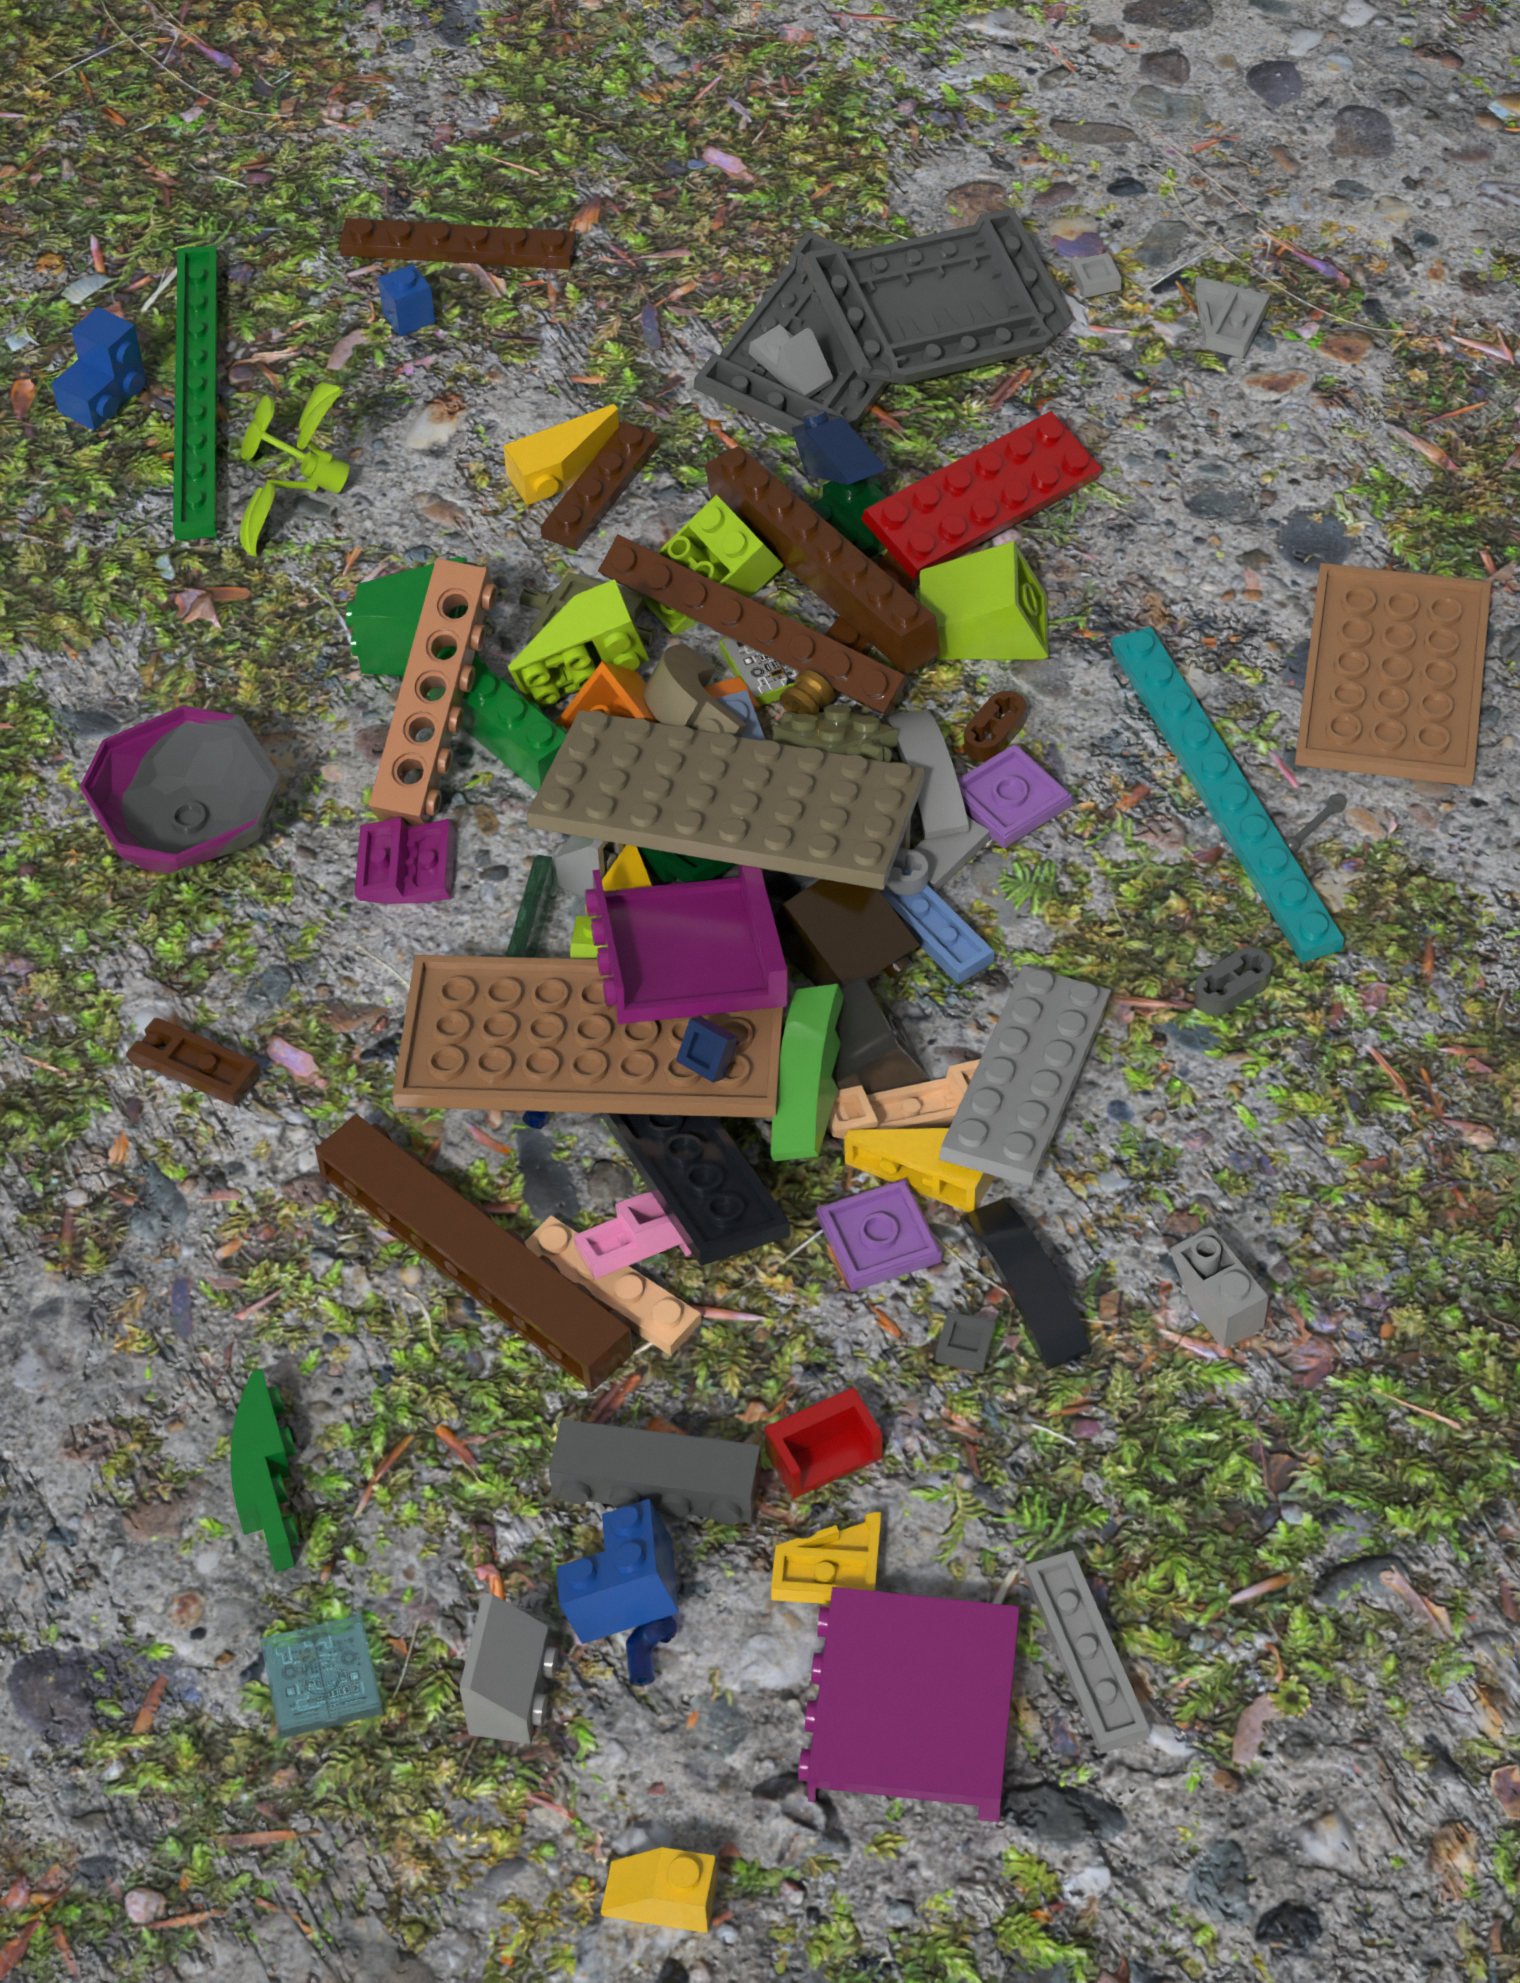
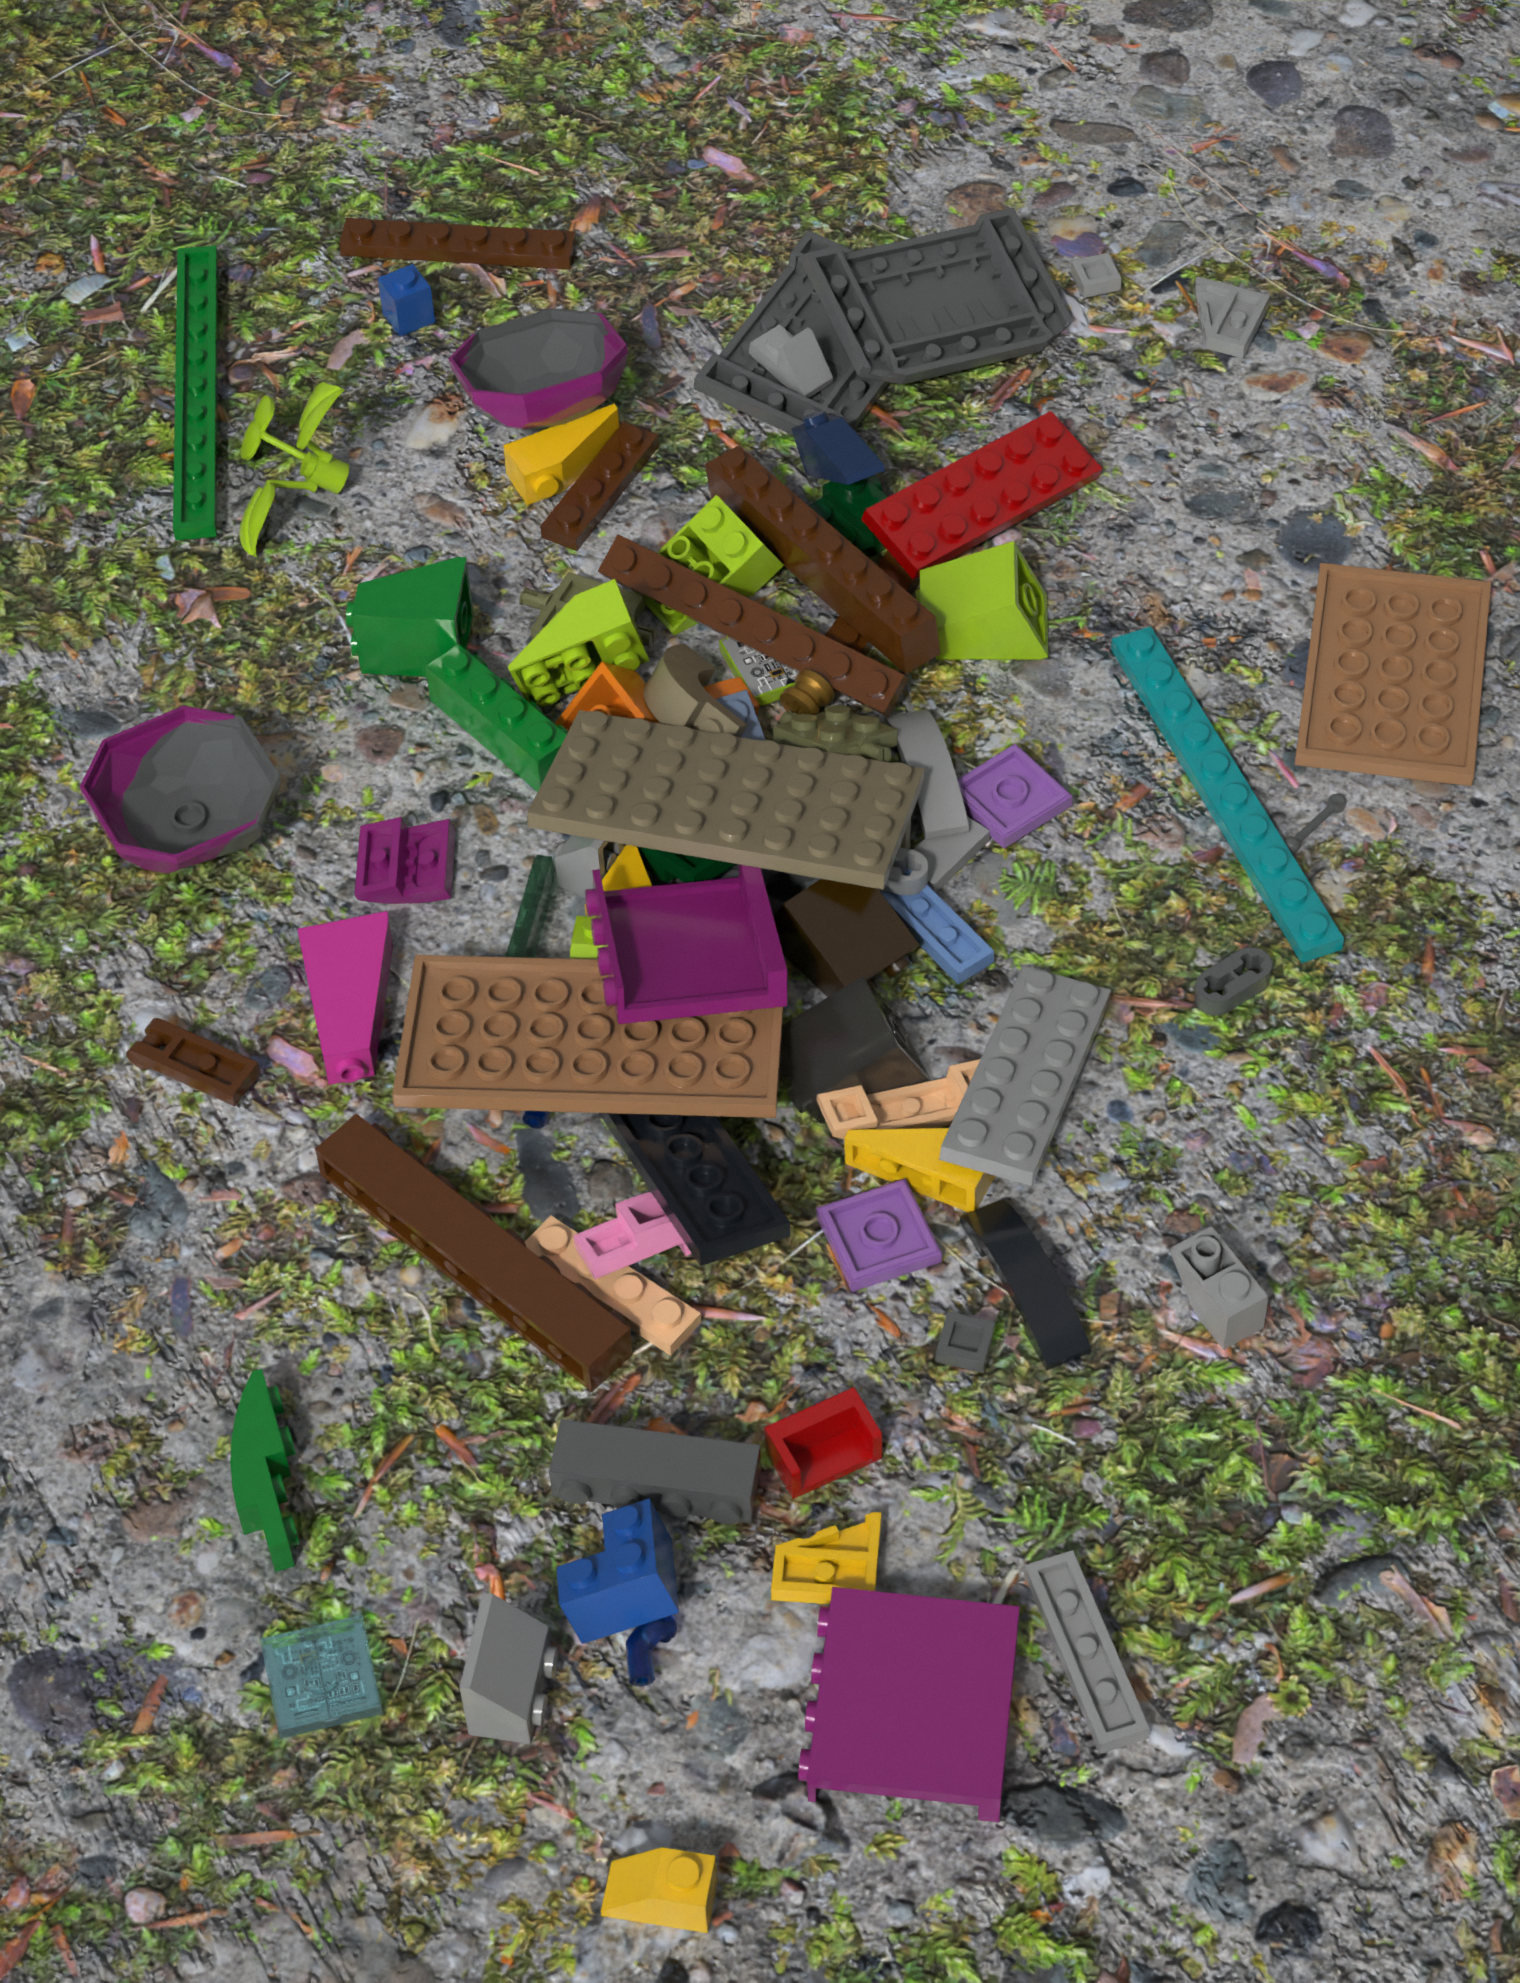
(106, 370): blue brick -> none
(348, 984): none -> dark pink slope
(449, 587): nougat brick -> none
(541, 368): none -> dark grey rock
(707, 1049): dark blue tile -> none
(805, 1072): bright green slope -> none
(988, 722): reddish brown beam -> none

